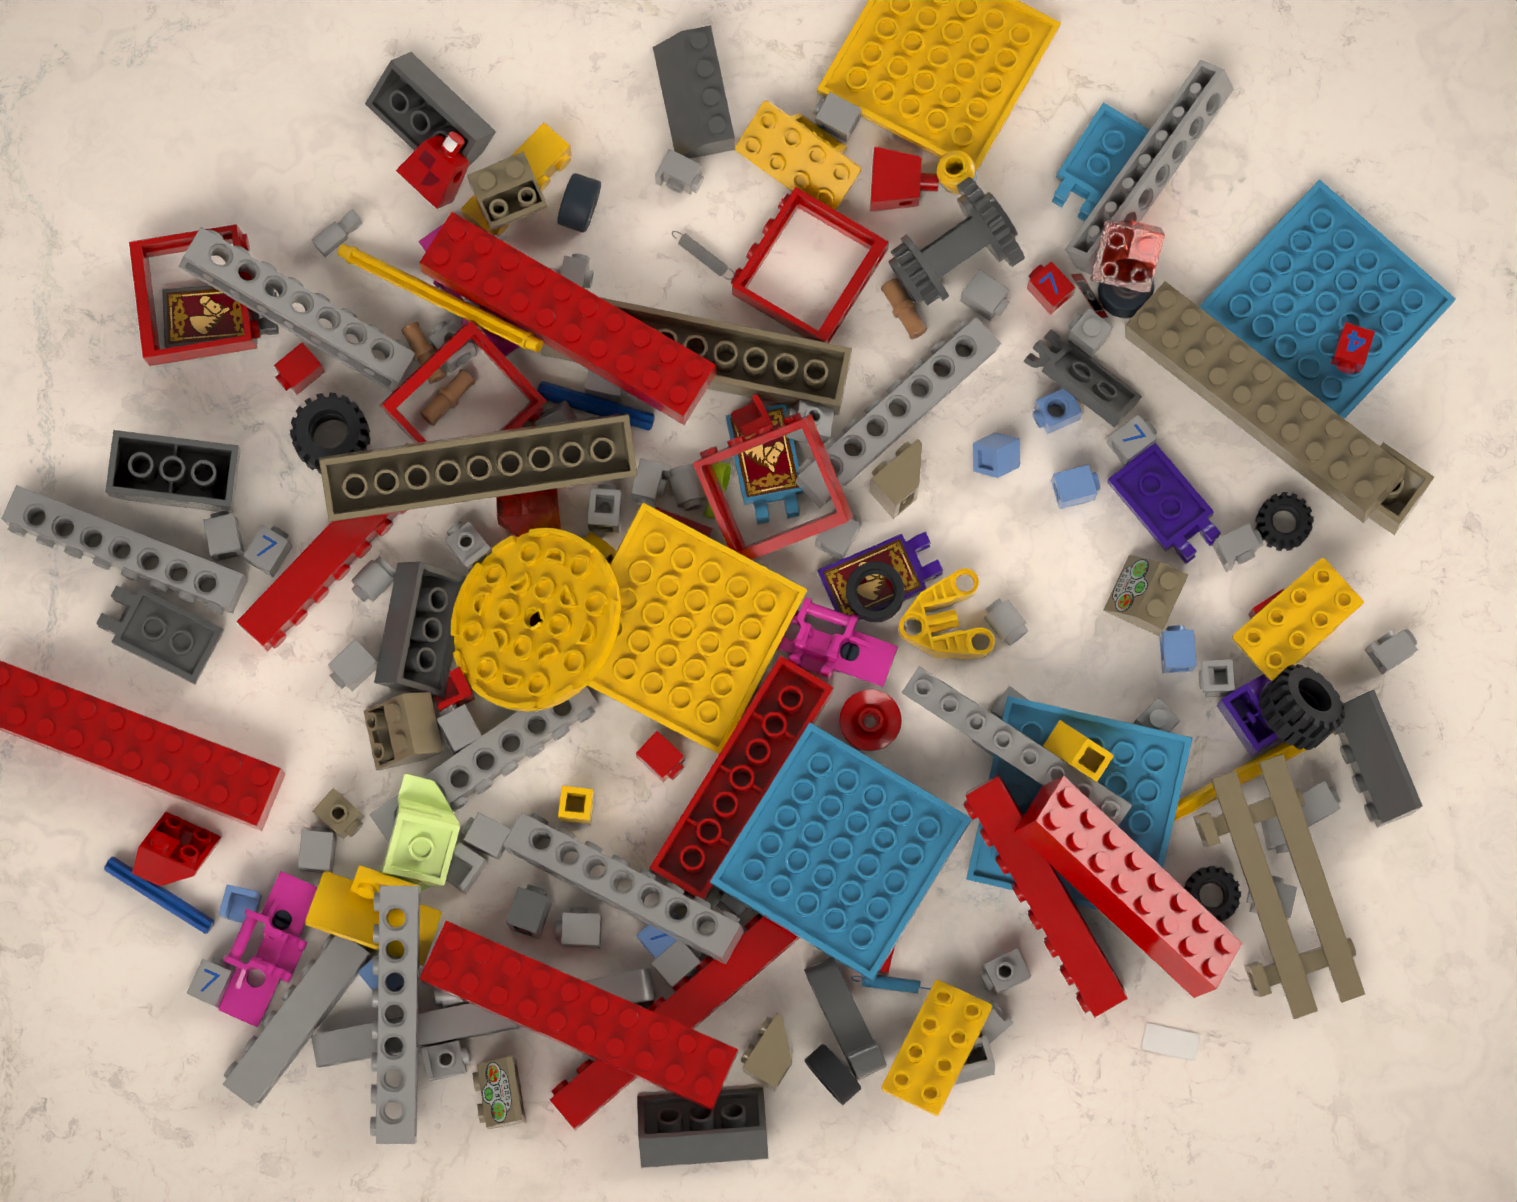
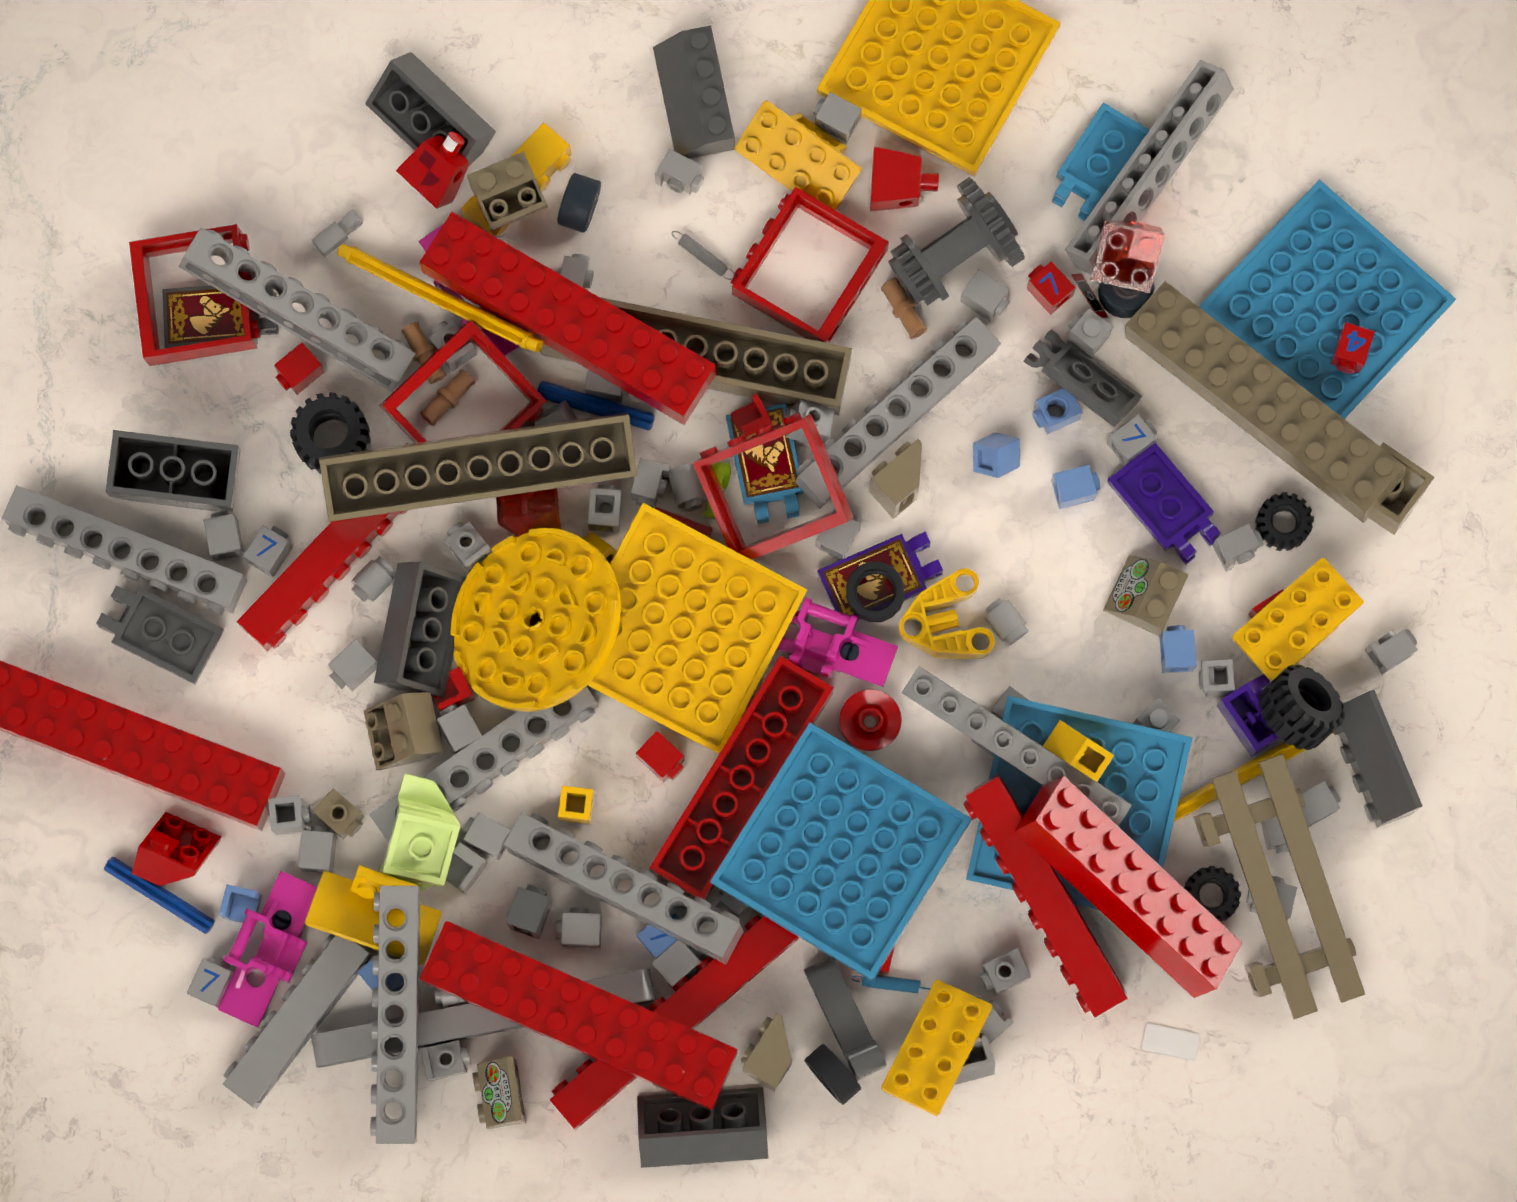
(288, 814): none -> light grey brick
(954, 169): yellow head -> none

